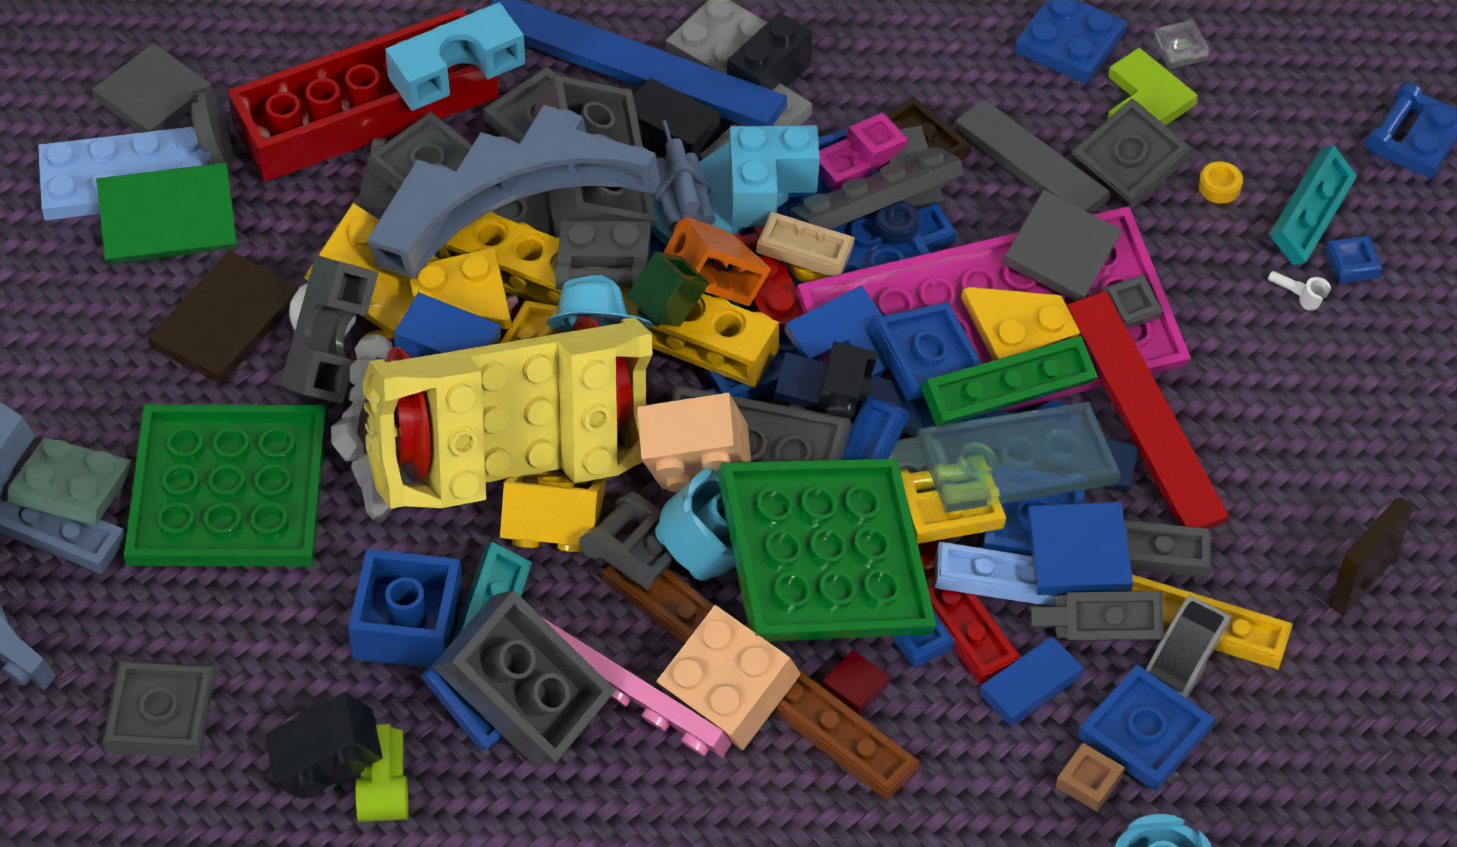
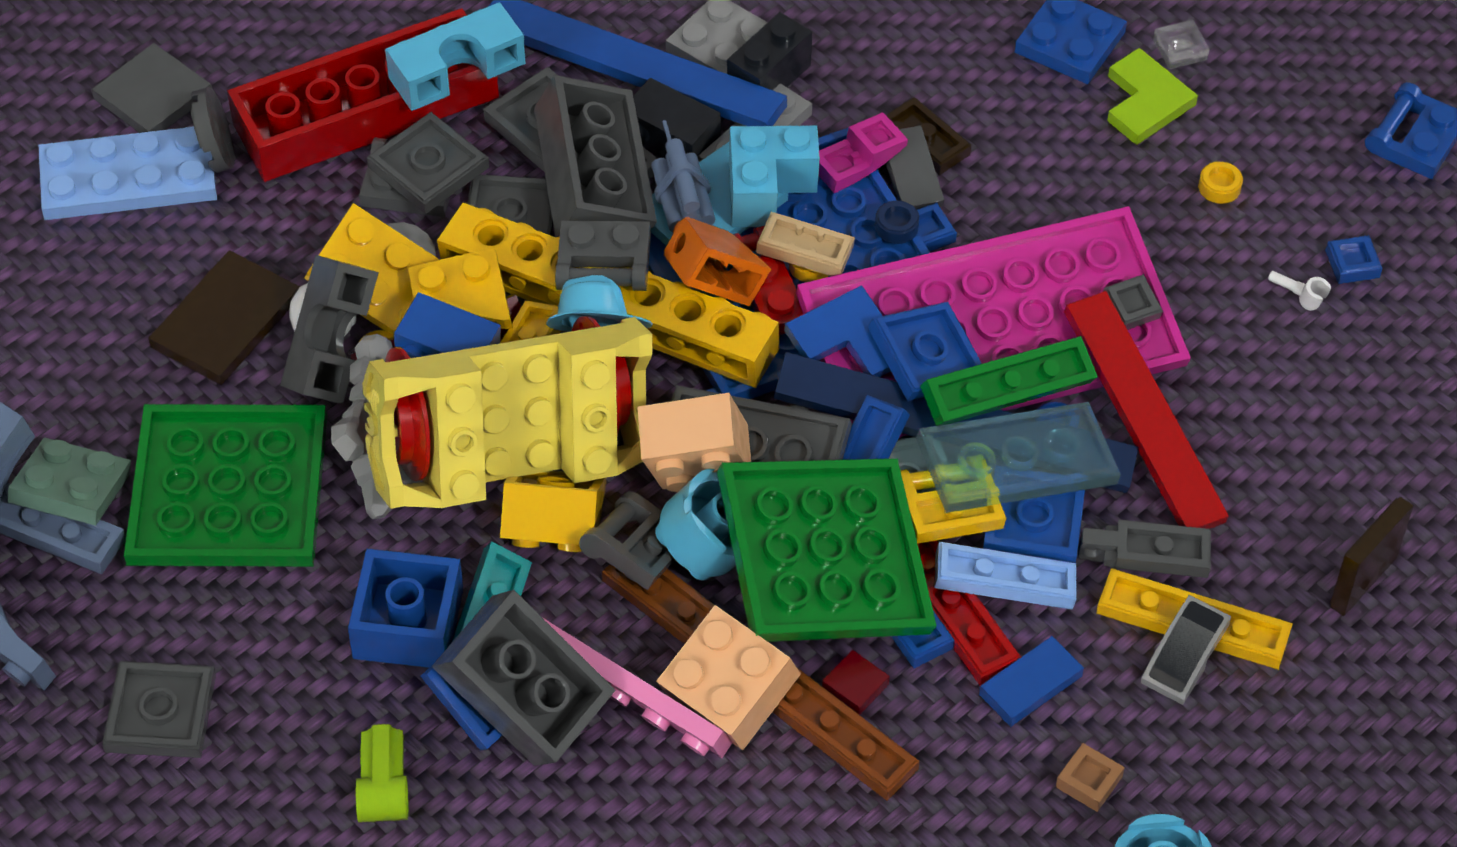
(166, 213): green tile -> none
(323, 746): black brick -> none
(497, 171): sand blue arch -> none
(667, 289): dark green brick -> none
(846, 379): black brick -> none
(880, 190): dark grey plate -> none
(1018, 320): yellow wing -> none
(1029, 157): dark grey tile -> none
(1062, 246): dark grey tile -> none
(1079, 548): blue tile -> none
(1103, 616): dark grey hinge -> none
(1131, 153): dark grey tile -> none
(1146, 727): blue plate -> none
(1313, 205): teal plate -> none

